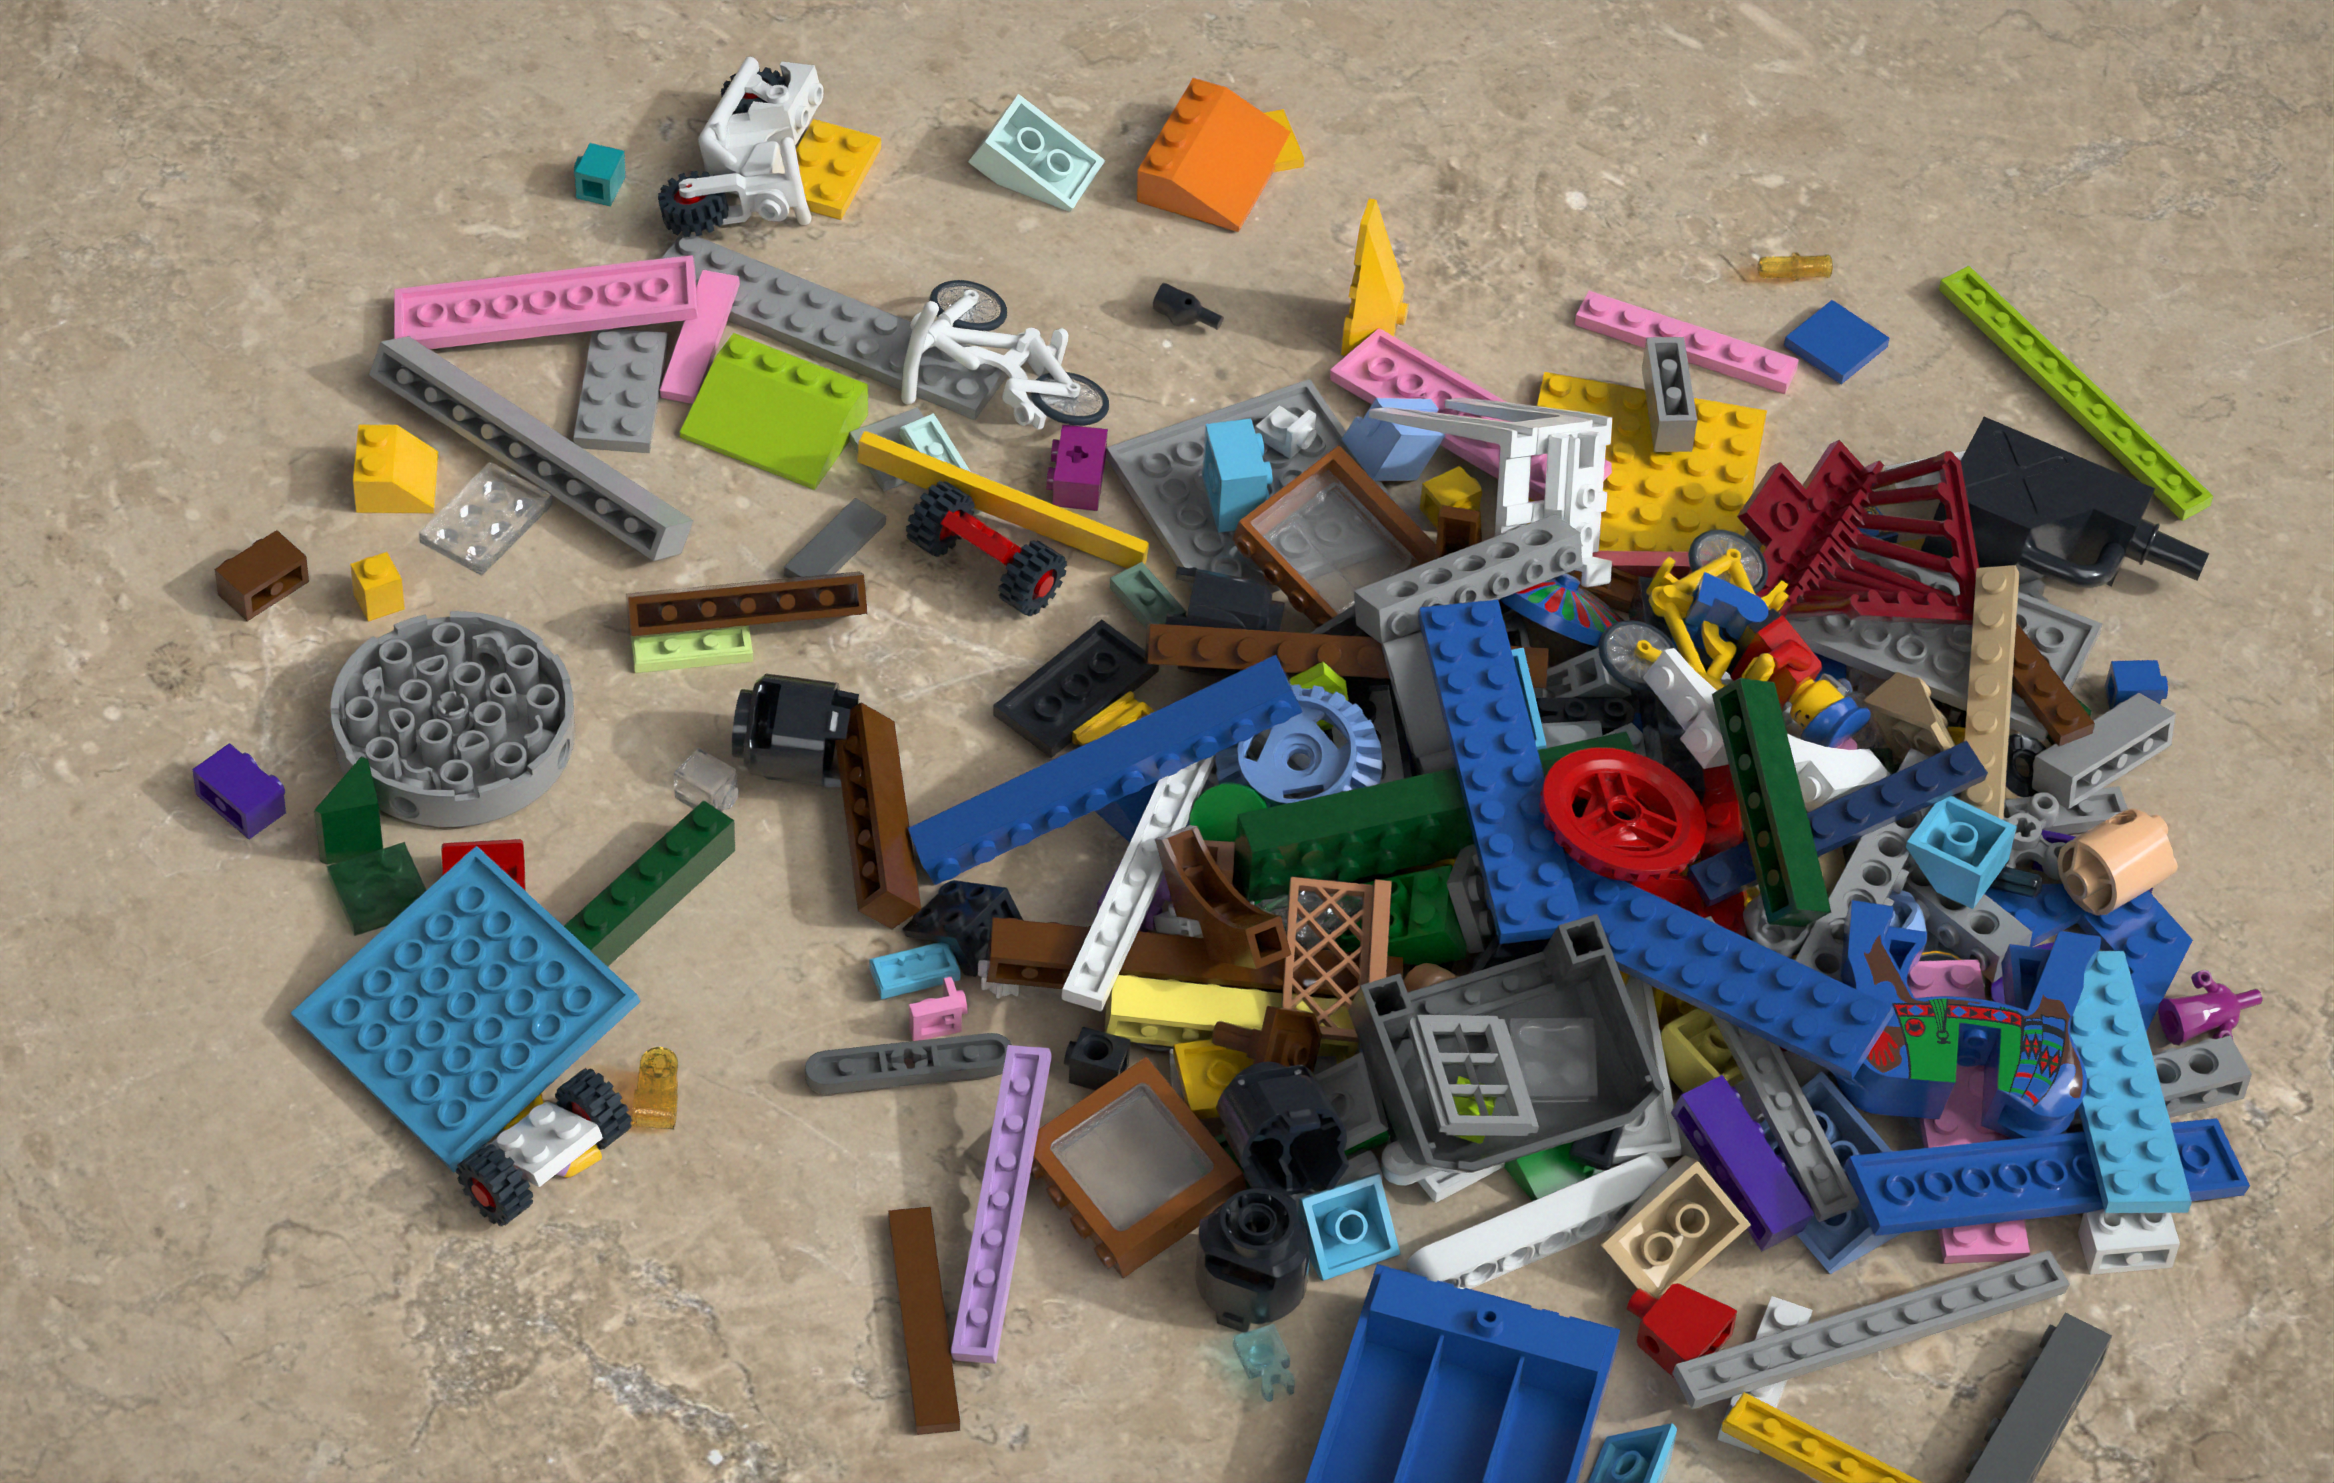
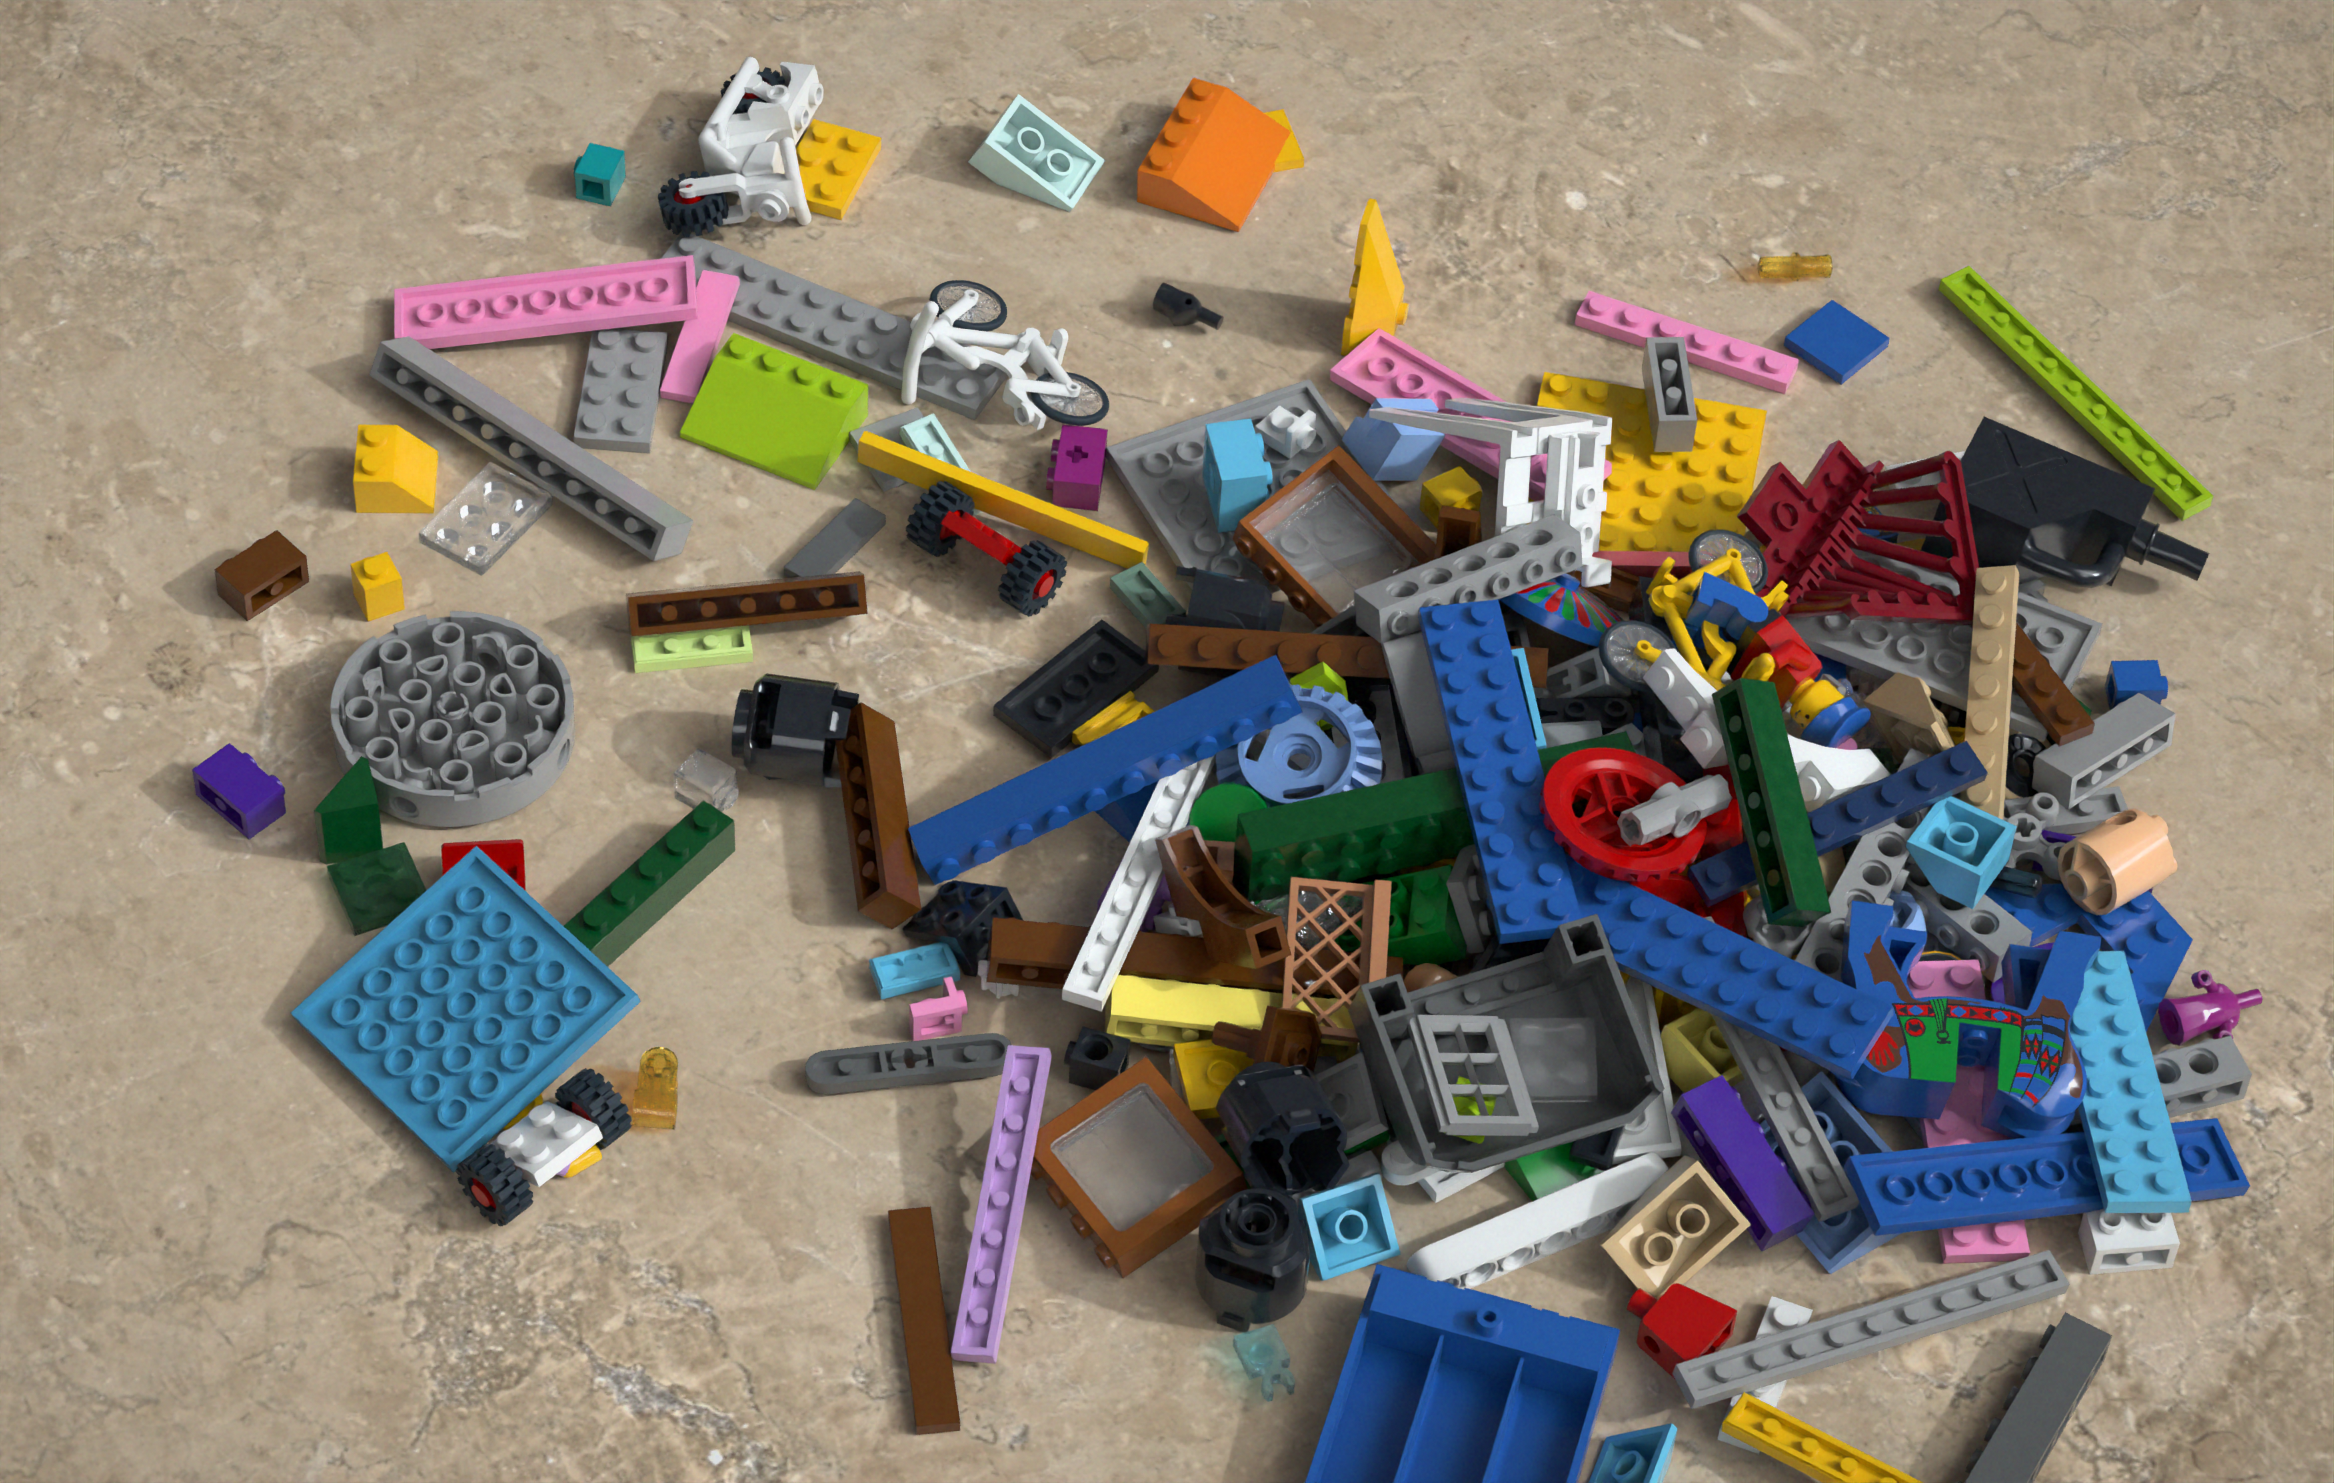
(1674, 810): none -> light grey piece

